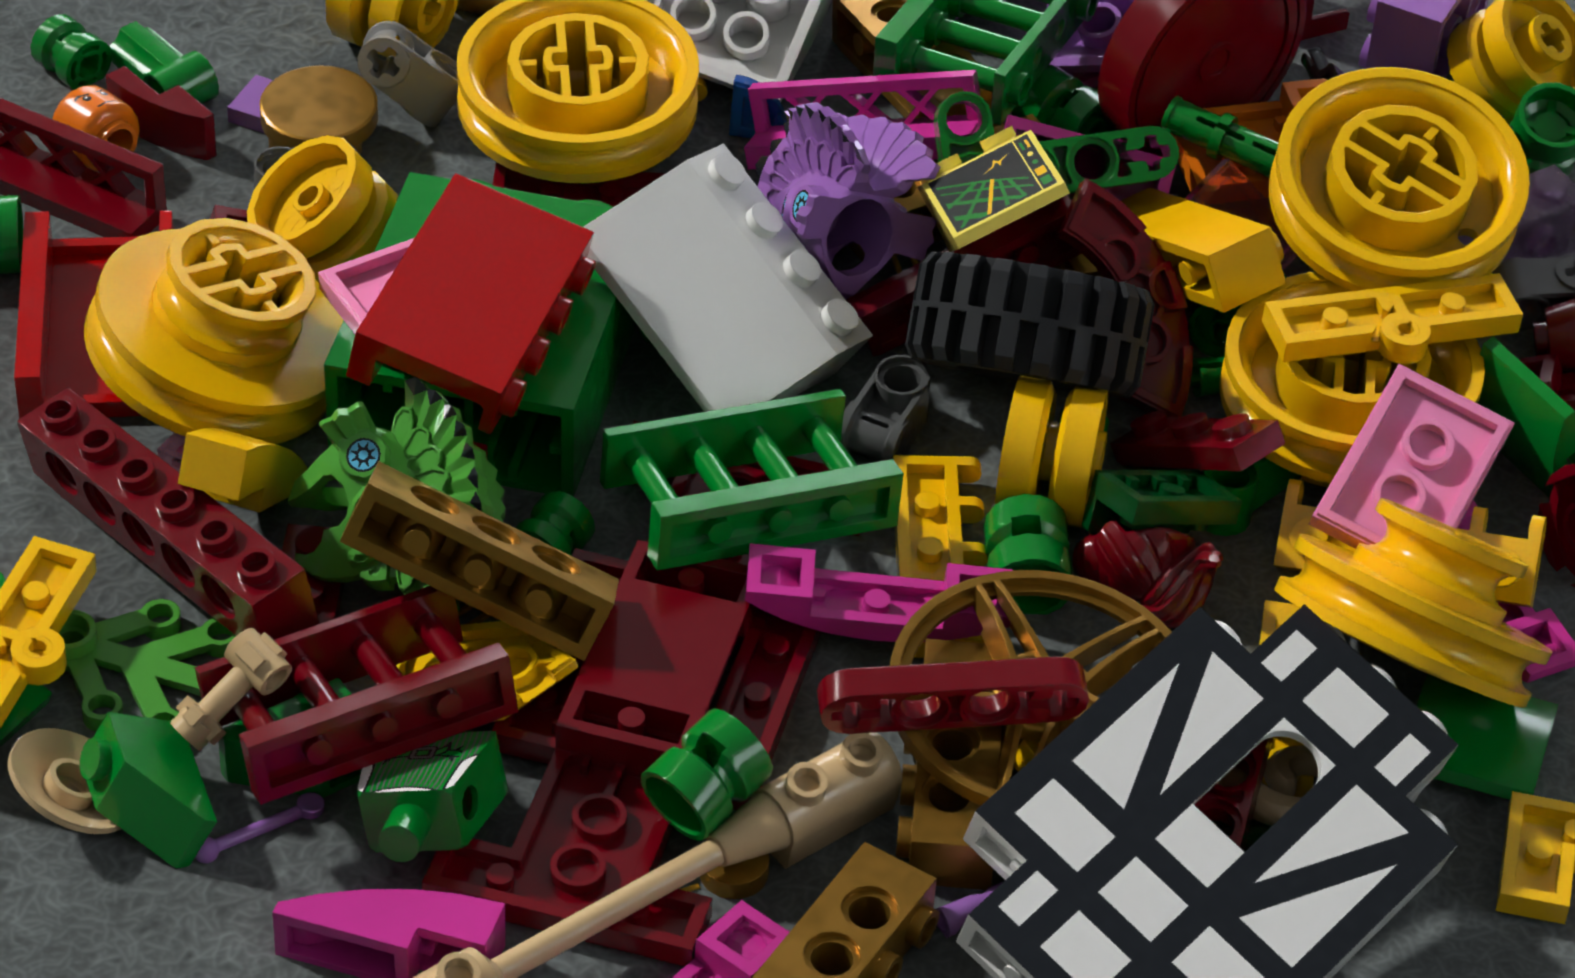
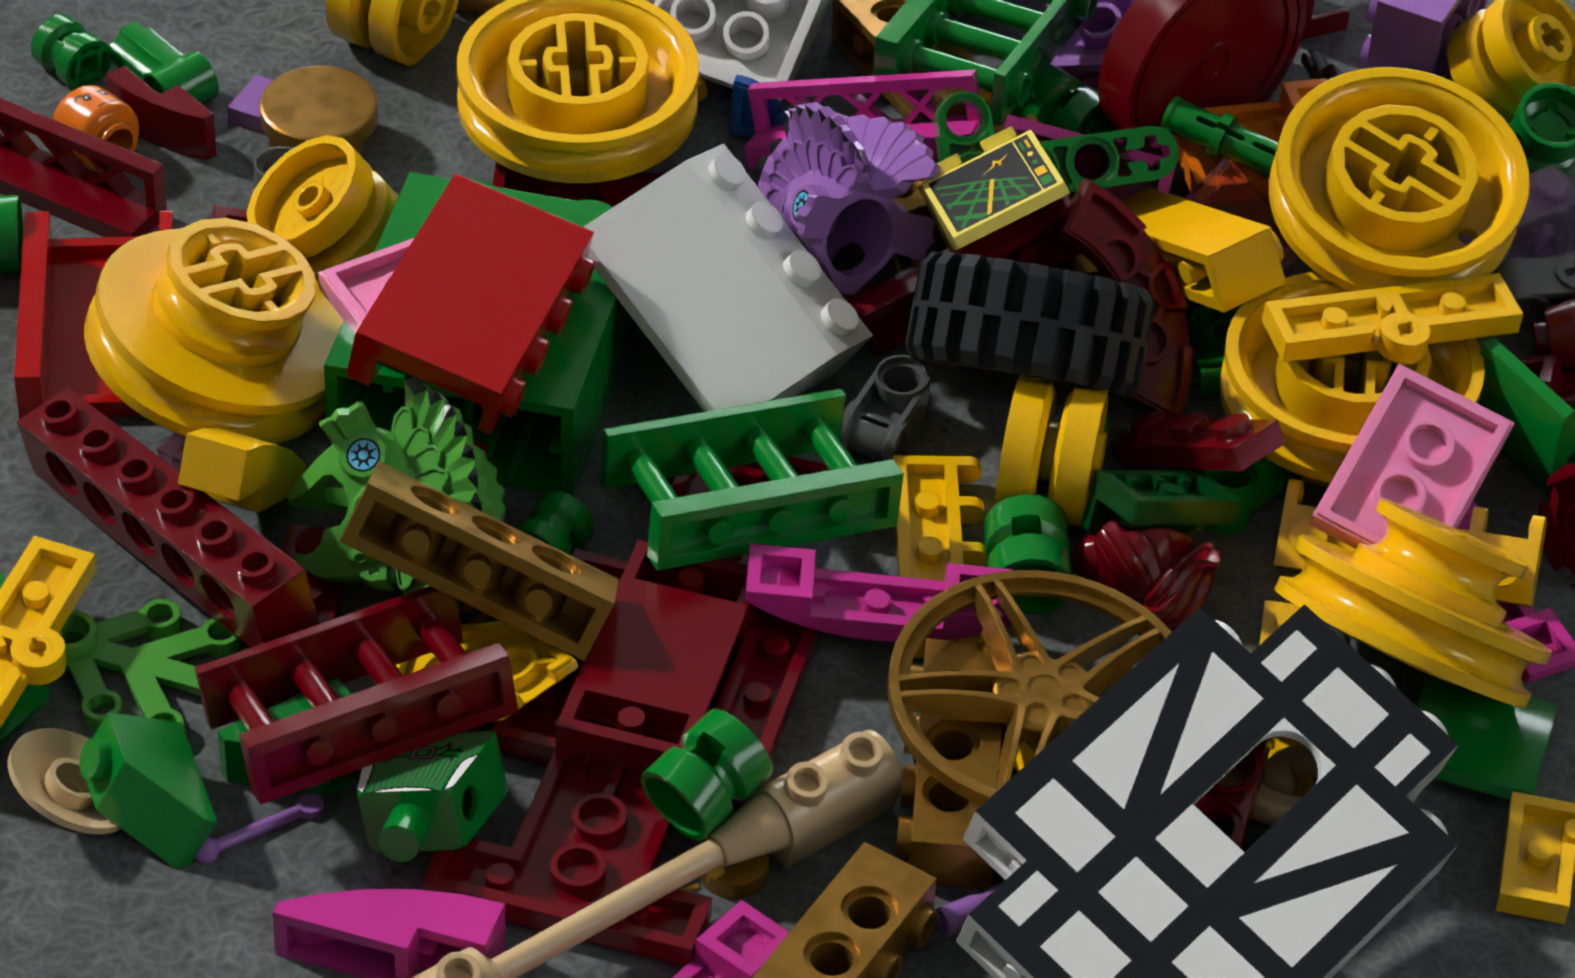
(256, 664): tan bar -> none
(415, 78): light grey piece -> none
(1029, 687): dark red beam -> none

